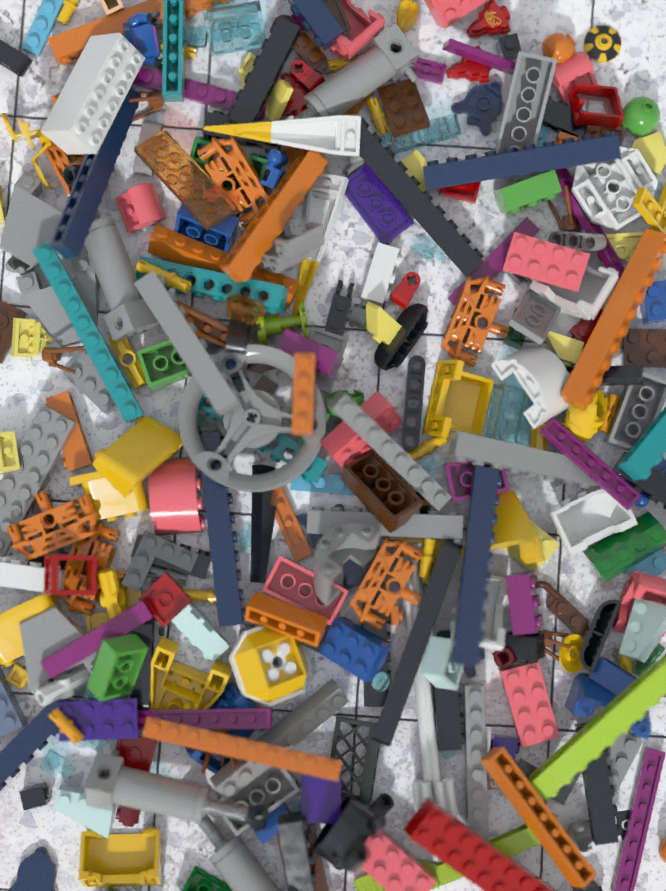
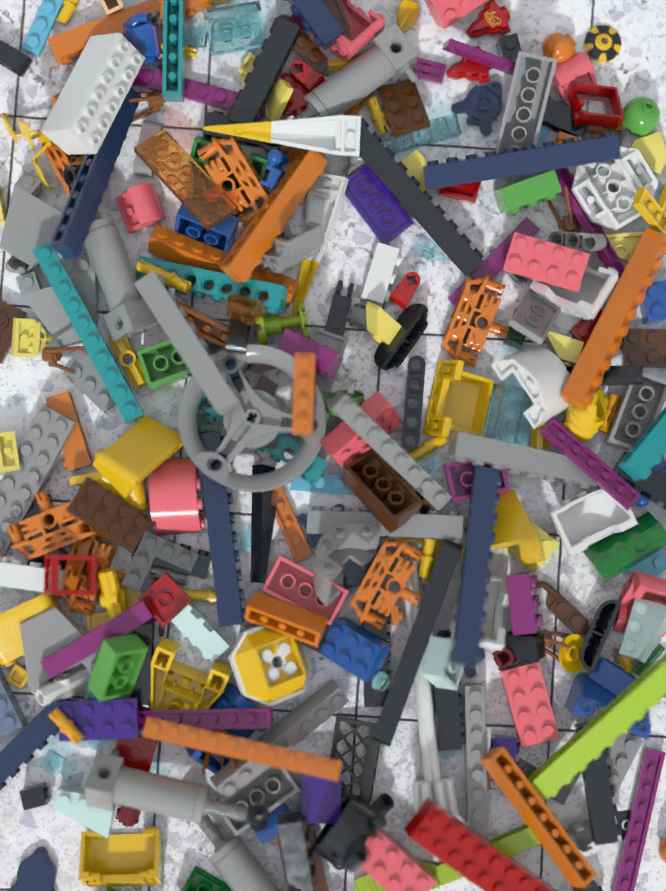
(109, 514): none -> reddish brown plate

